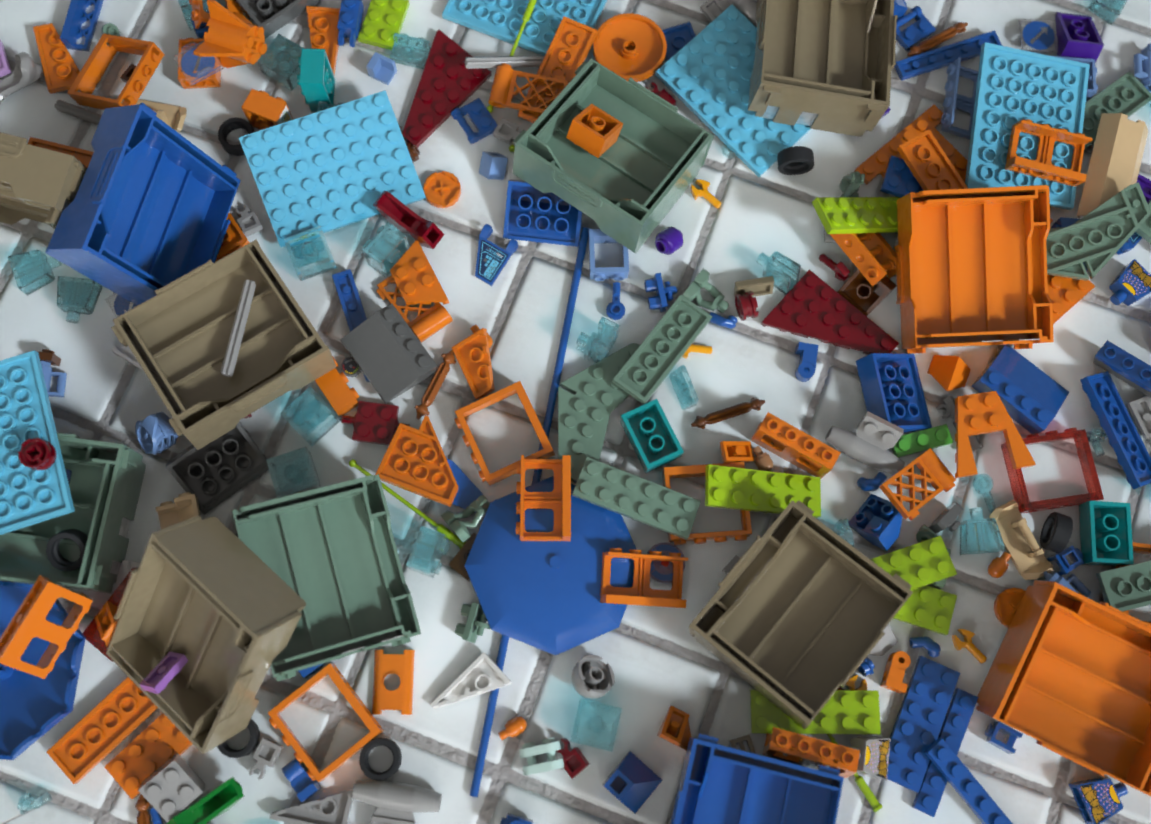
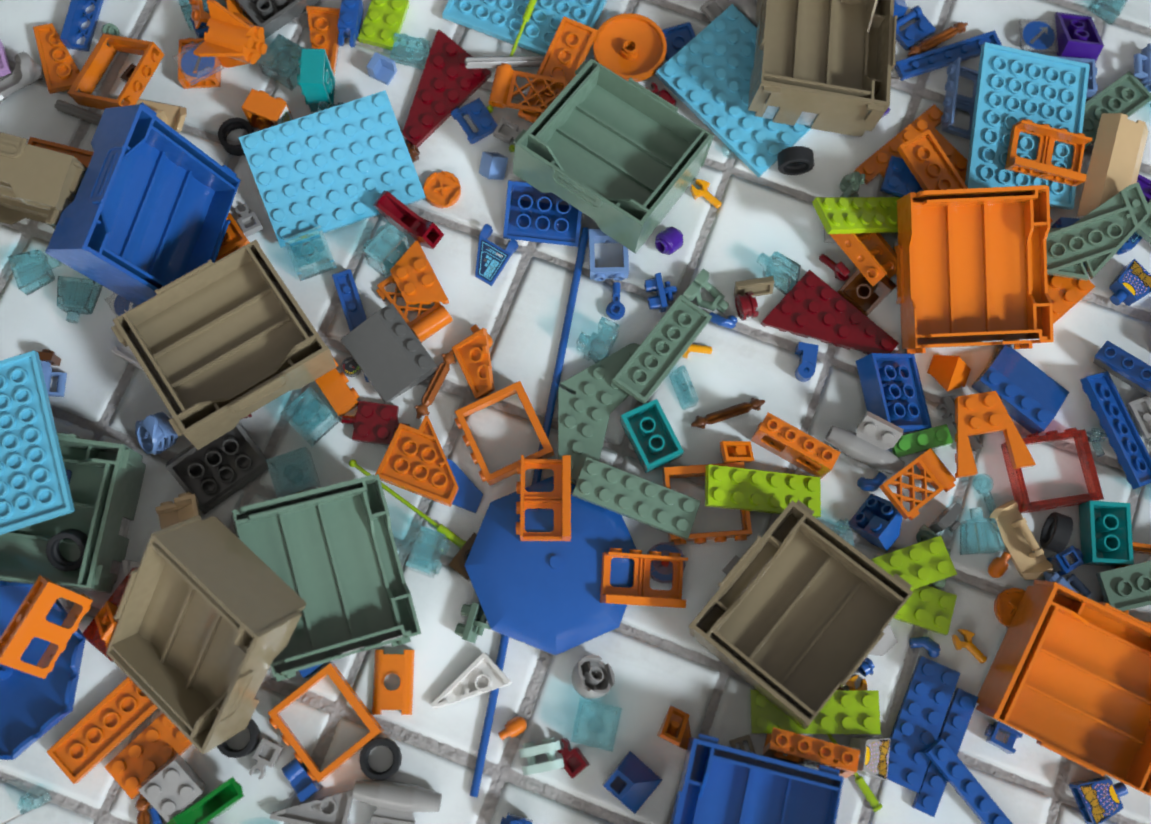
(37, 454): dark red wheel -> none
(164, 672): medium lavender plate -> none
(238, 328): light grey axle -> none
(460, 527): sand green piece -> none
(594, 130): orange brick -> none
(762, 460): medium nougat cylinder -> none
(895, 671): orange leg -> none

